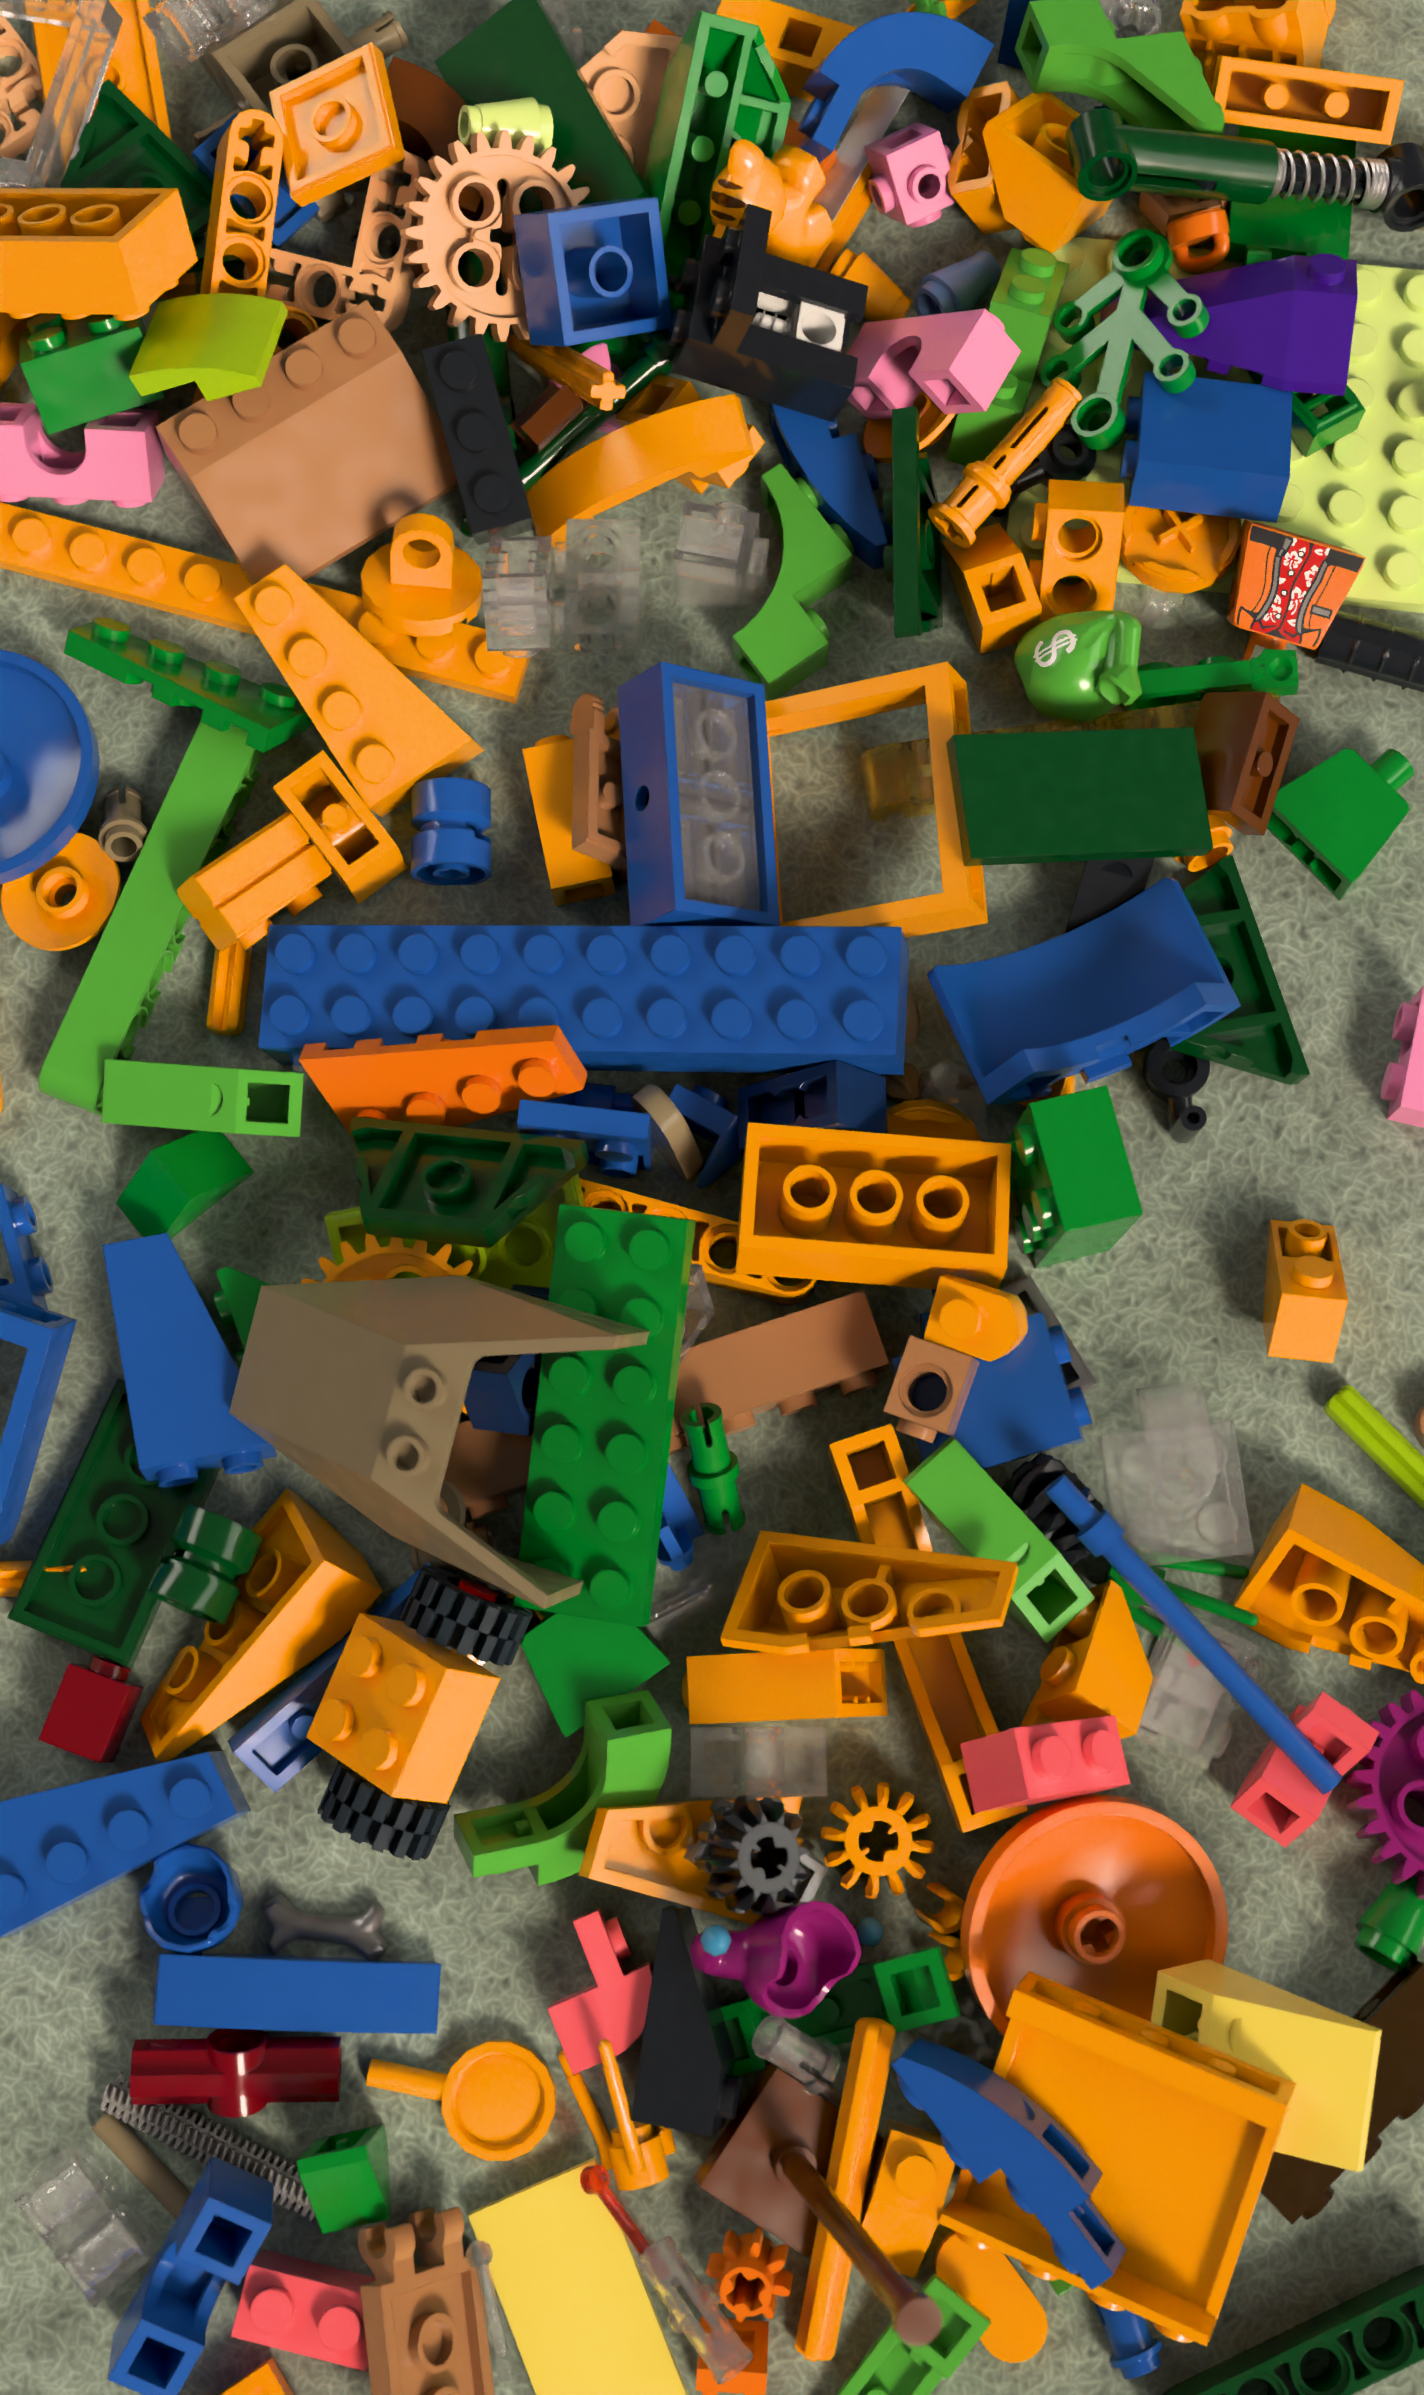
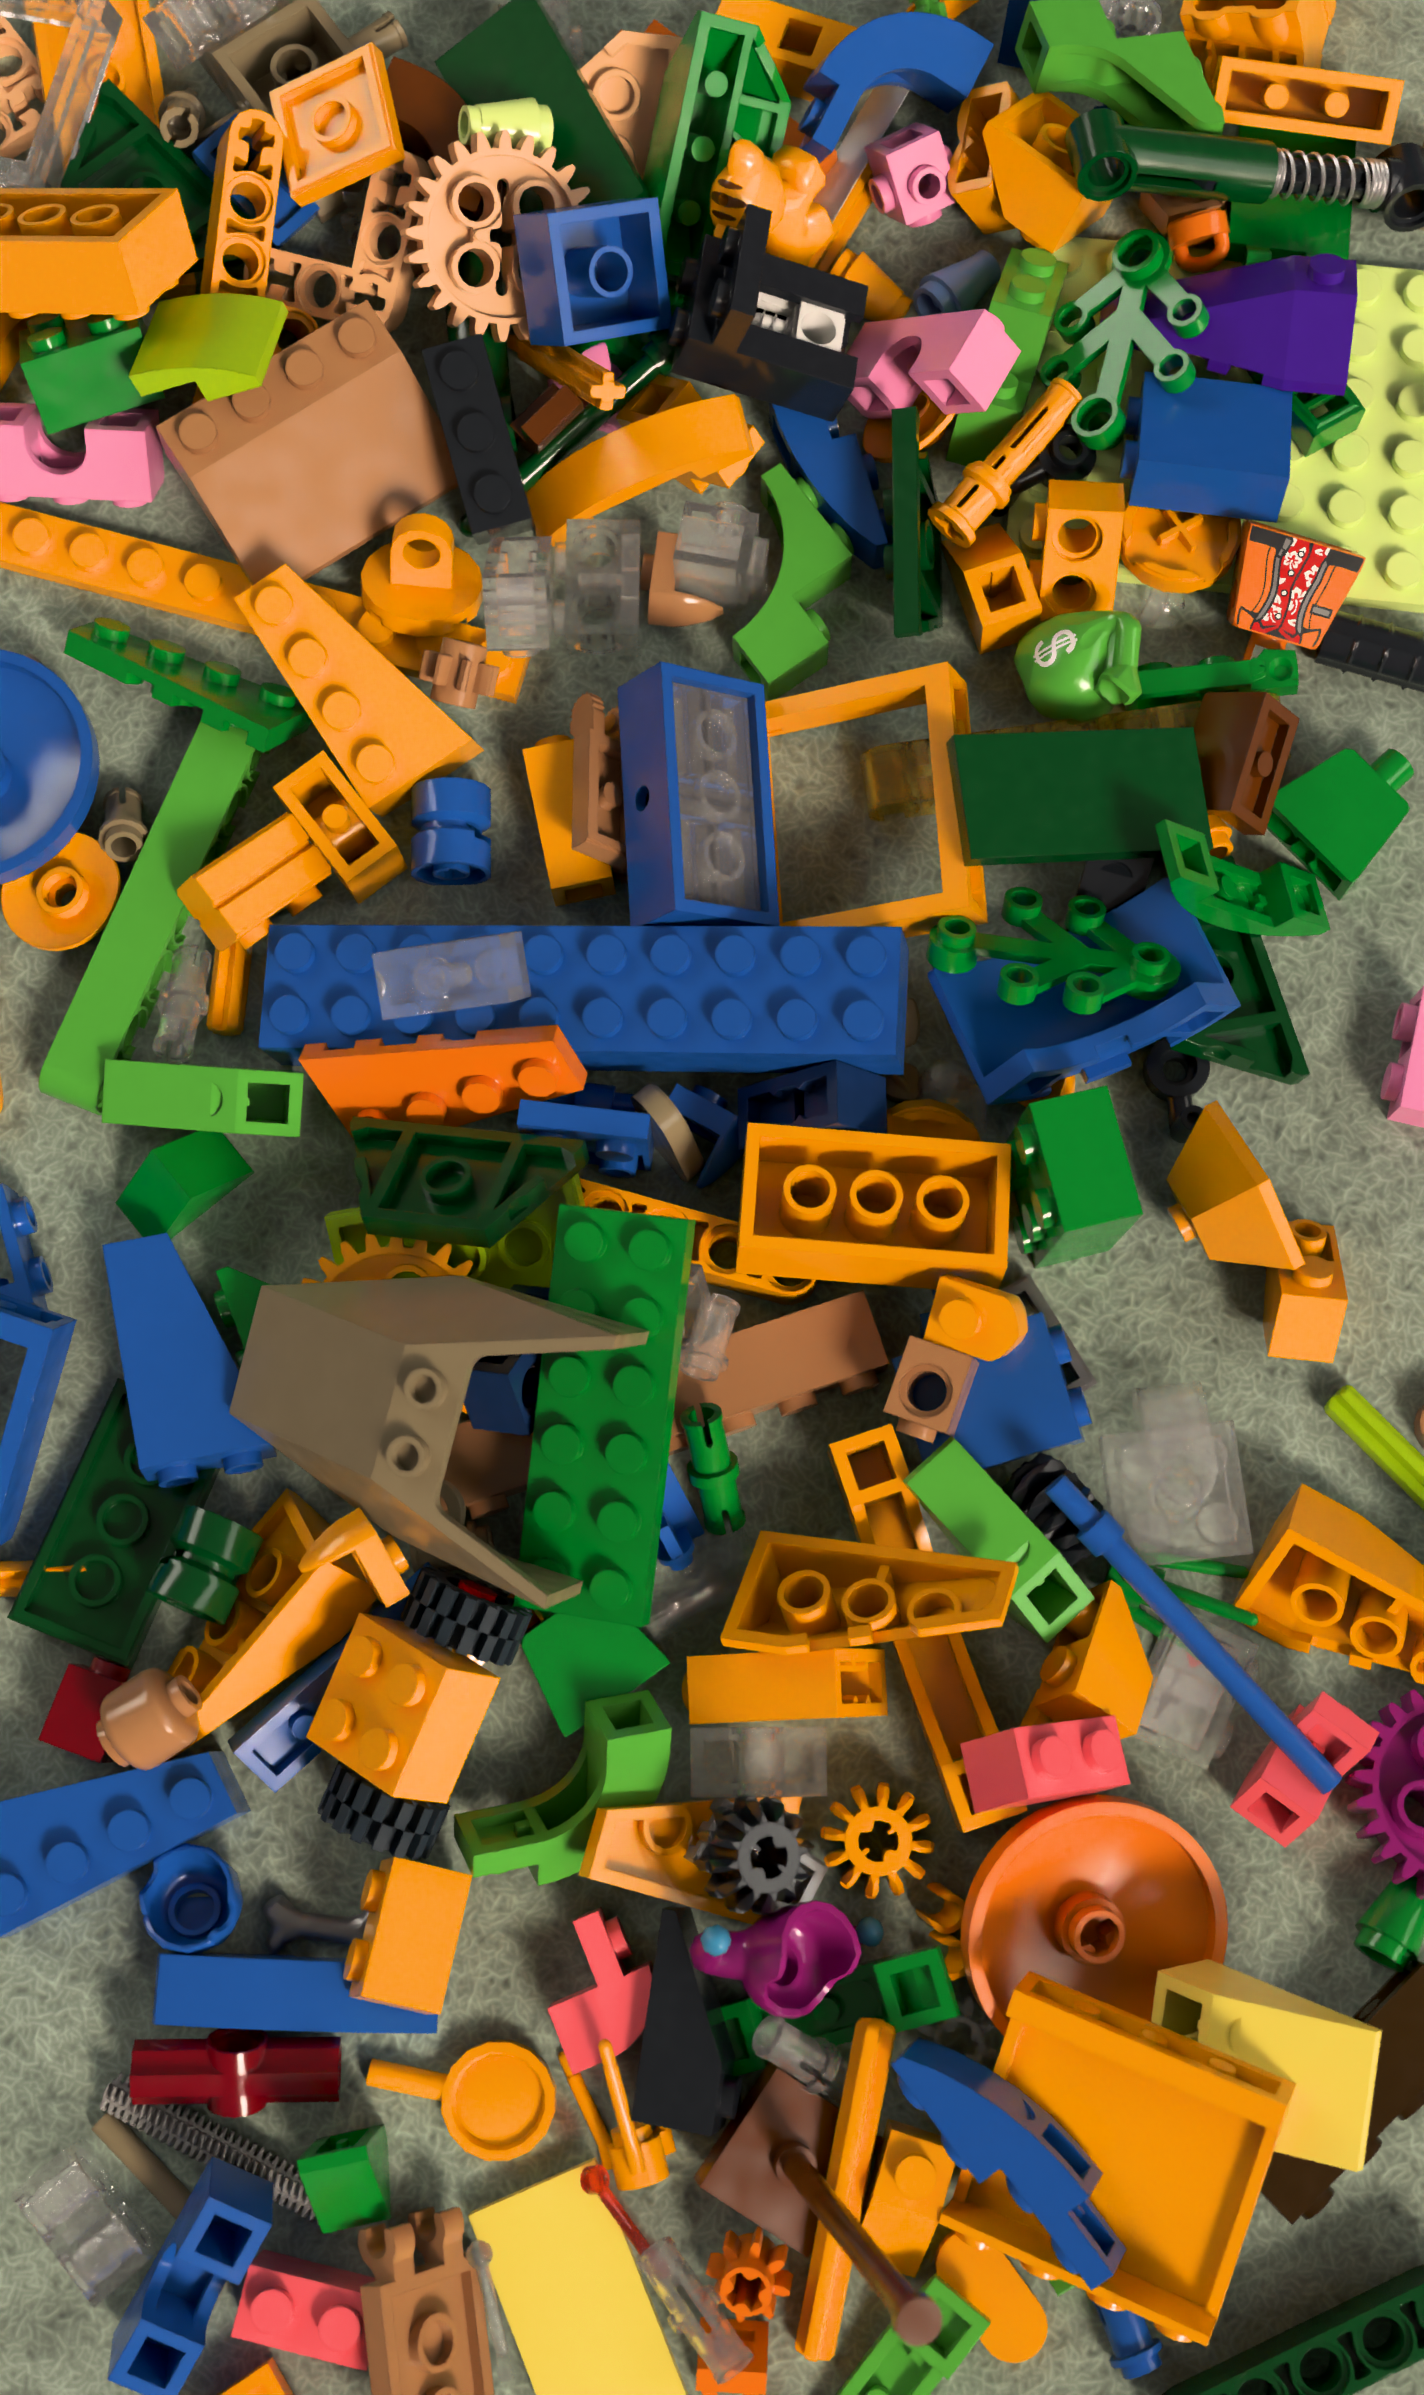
(149, 1719): none -> medium nougat head
(181, 117): none -> dark tan axle
(183, 1003): none -> clear pin
(377, 1559): none -> light orange plate
(407, 1935): none -> light orange brick
(451, 975): none -> clear brick
(458, 673): none -> medium nougat gear
(665, 604): none -> medium nougat plate
(705, 1351): none -> clear pin
(1139, 969): none -> green plant
(1229, 1198): none -> light orange slope
(1236, 898): none -> green slope

